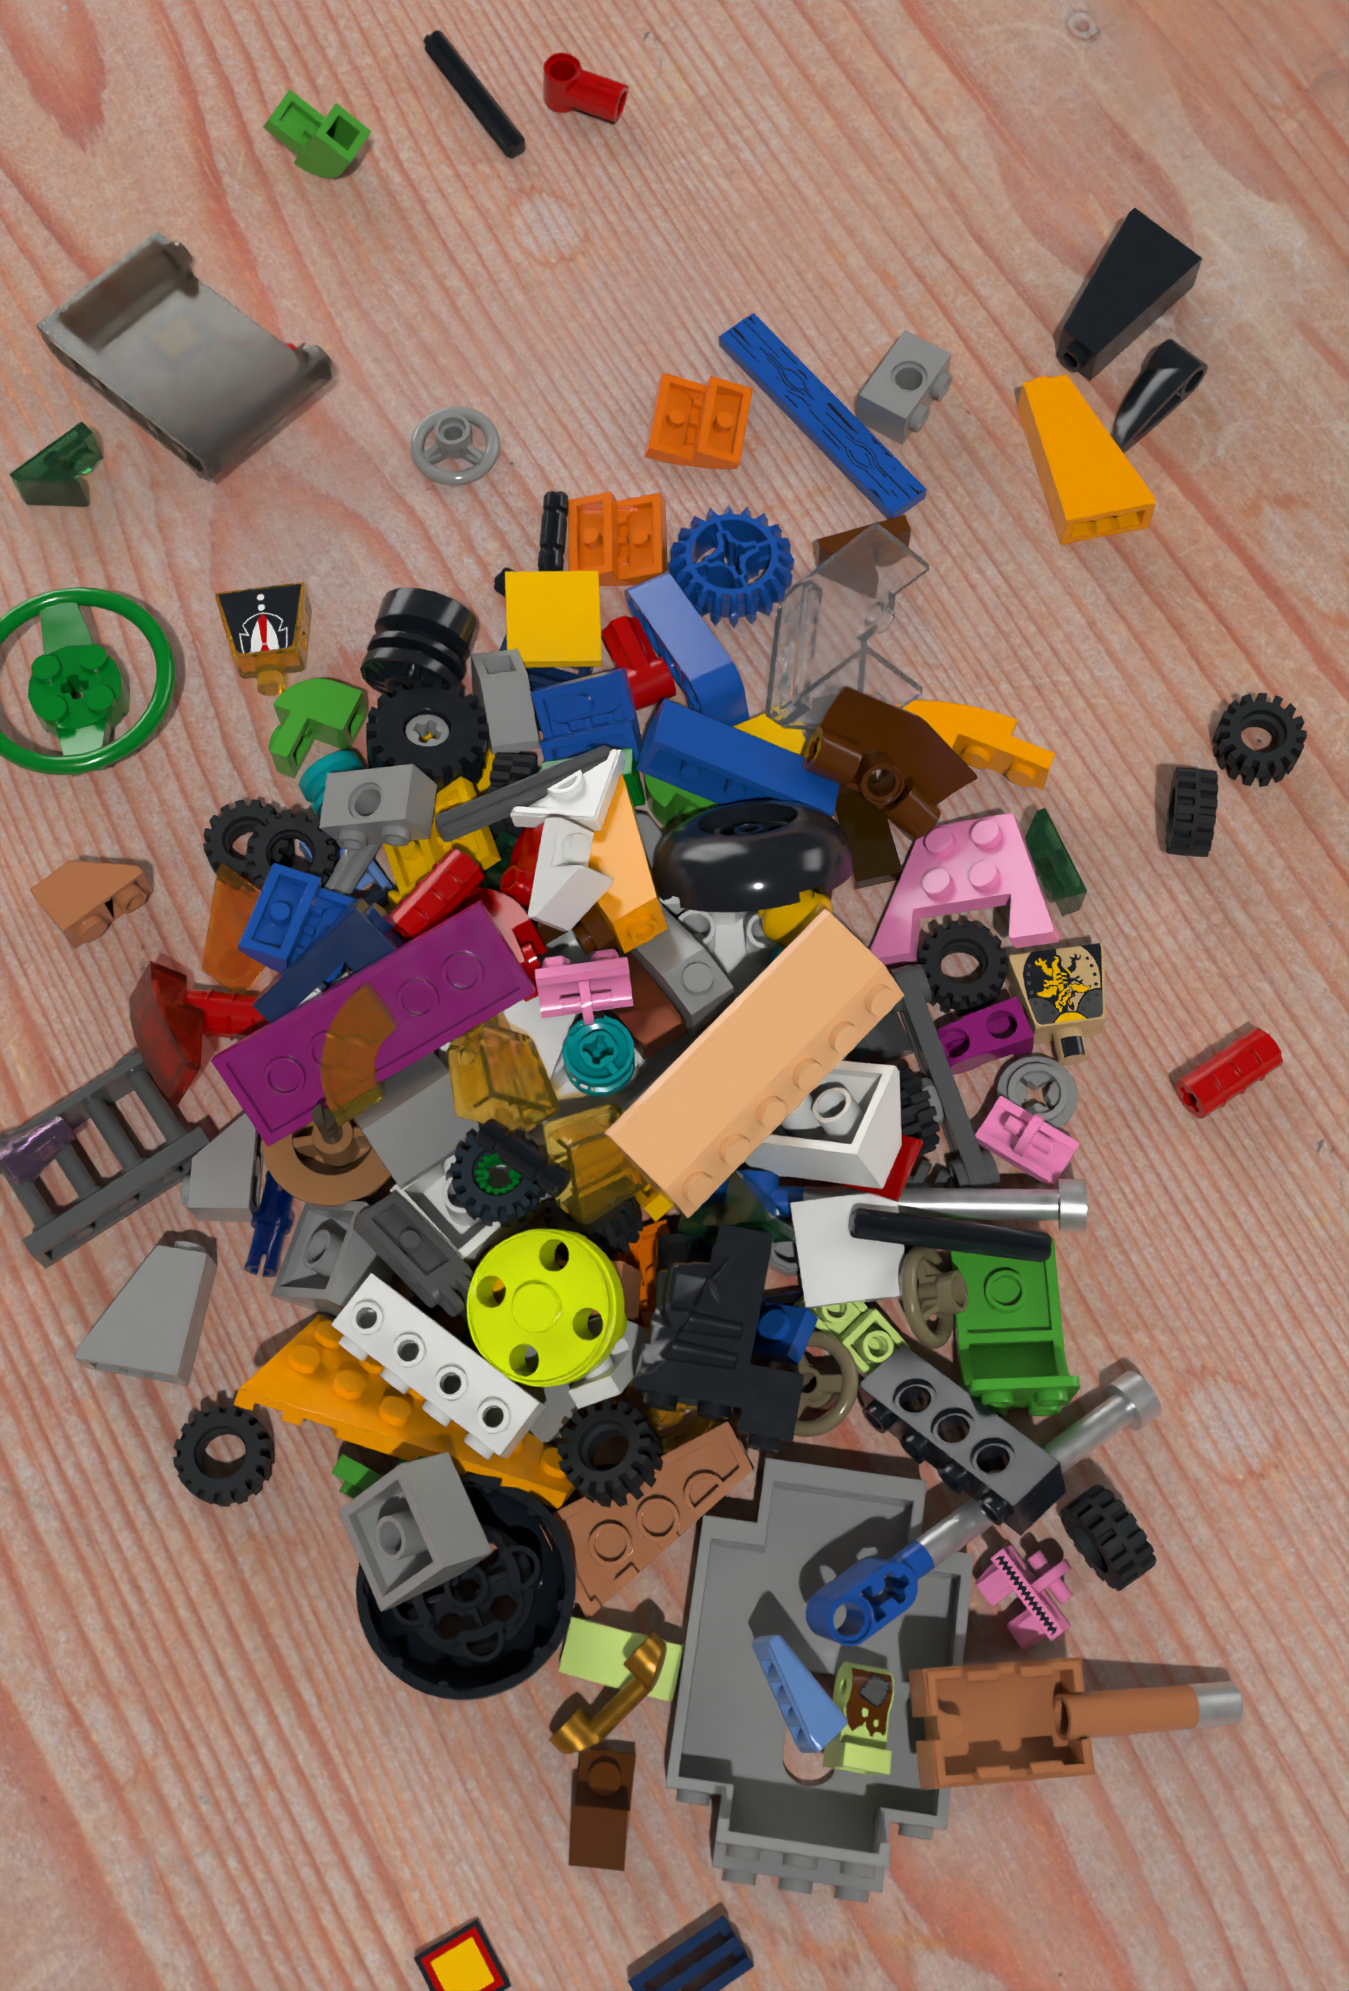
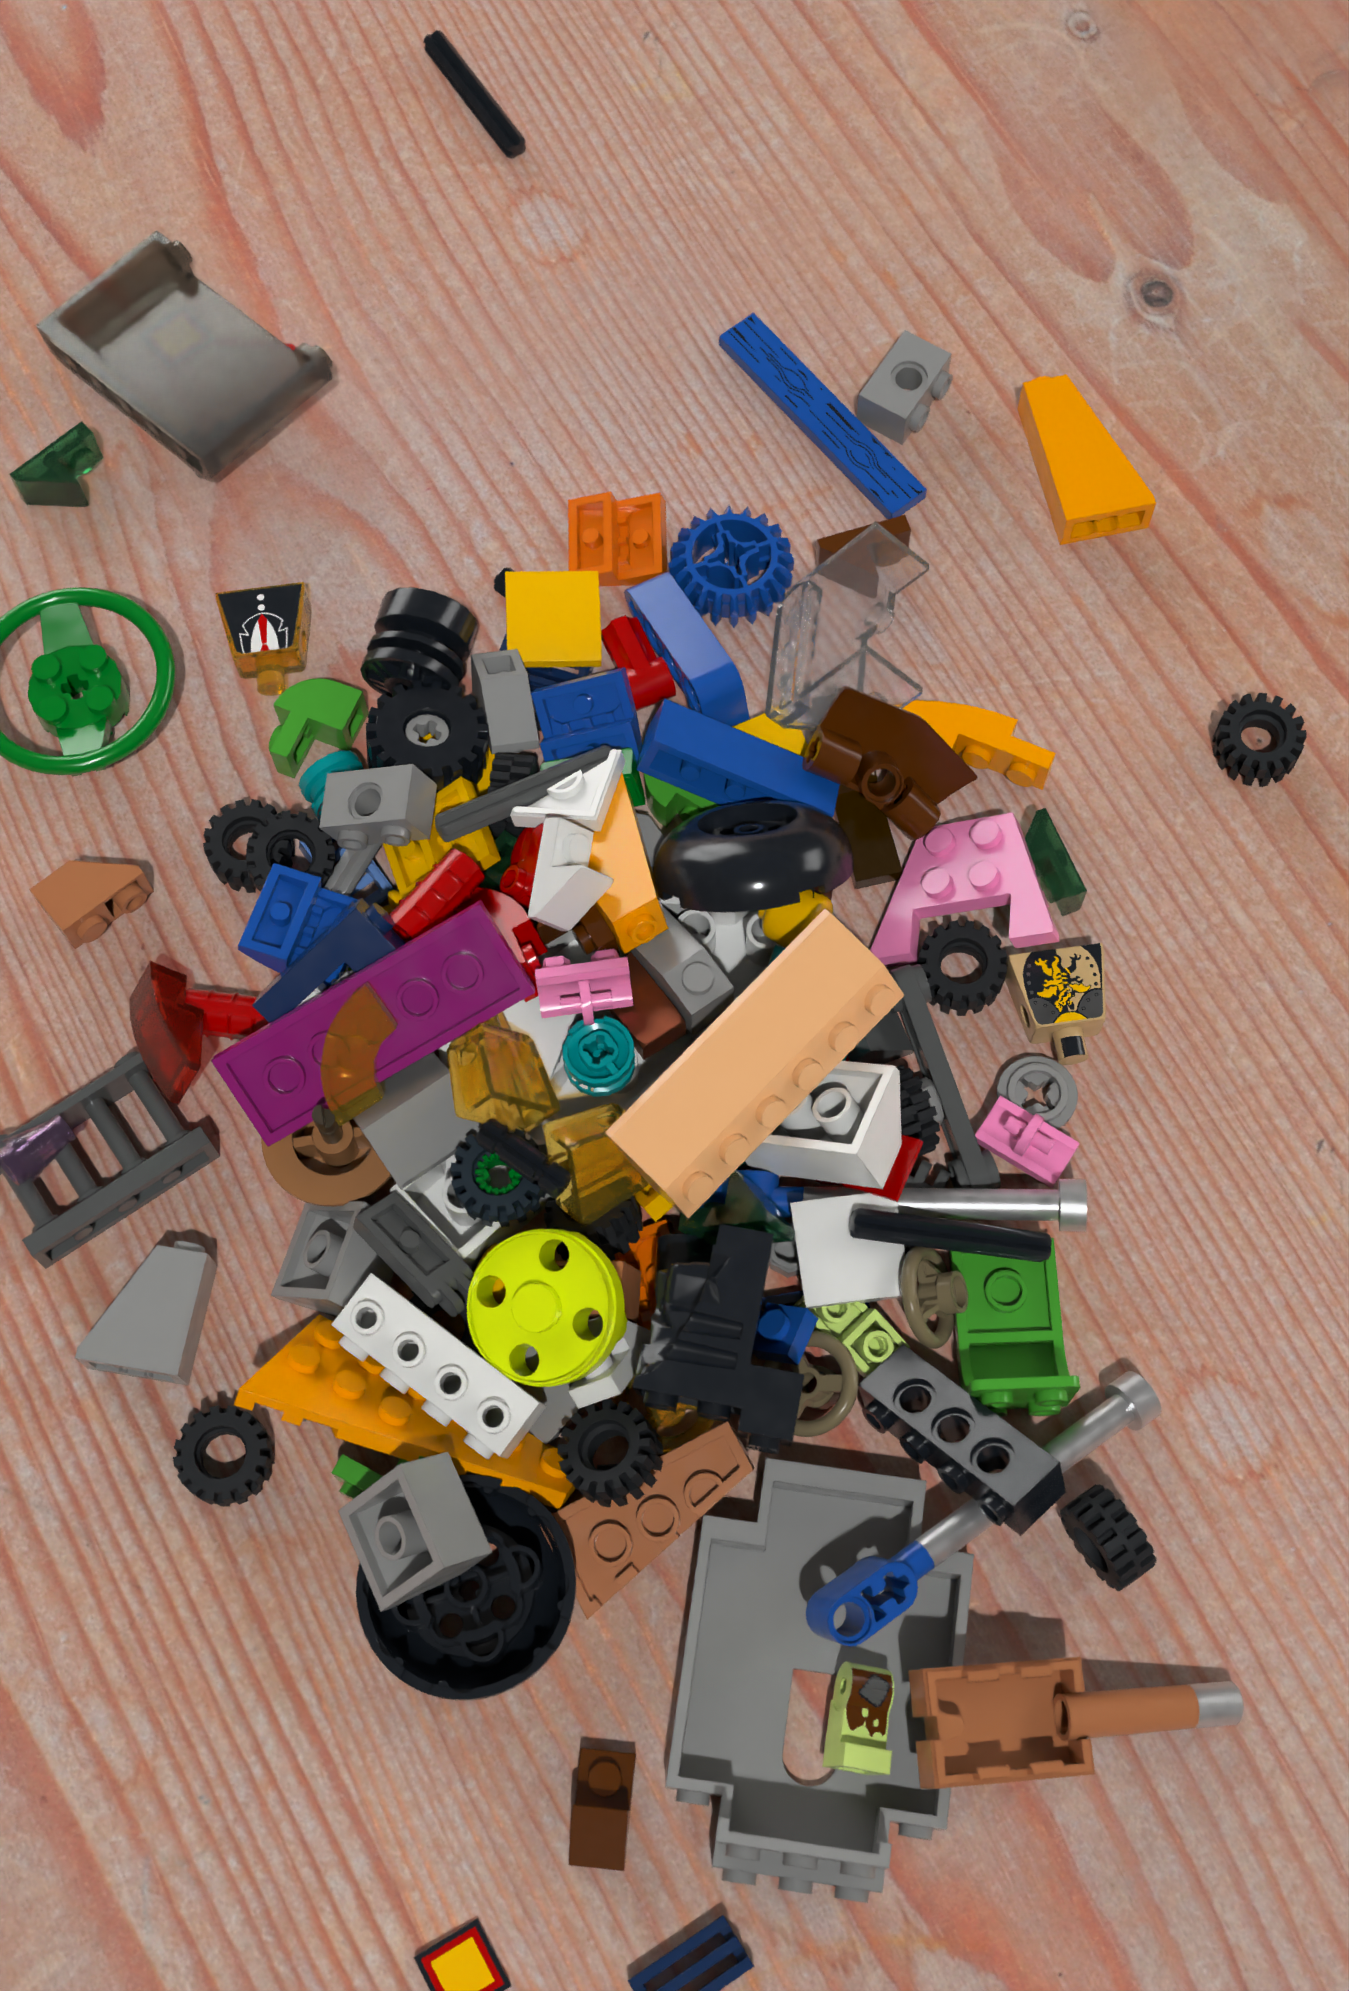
(226, 1176): light grey slope -> none
(229, 914): clear orange wing -> none
(270, 1227): clear blue pin -> none
(322, 143): bright green brick -> none
(454, 441): light grey piece -> none
(553, 531): black axle -> none
(571, 88): red piece -> none
(583, 1732): pearl gold bar -> none
(598, 1655): yellowish green slope -> none
(698, 422): orange slope -> none
(802, 1701): medium blue slope -> none
(986, 1036): magenta leg -> none
(1012, 1574): bright pink hips -> none
(1128, 292): black slope -> none
(1161, 388): black piece -> none
(1191, 812): black tyre -> none
(1229, 1073): red axle -> none

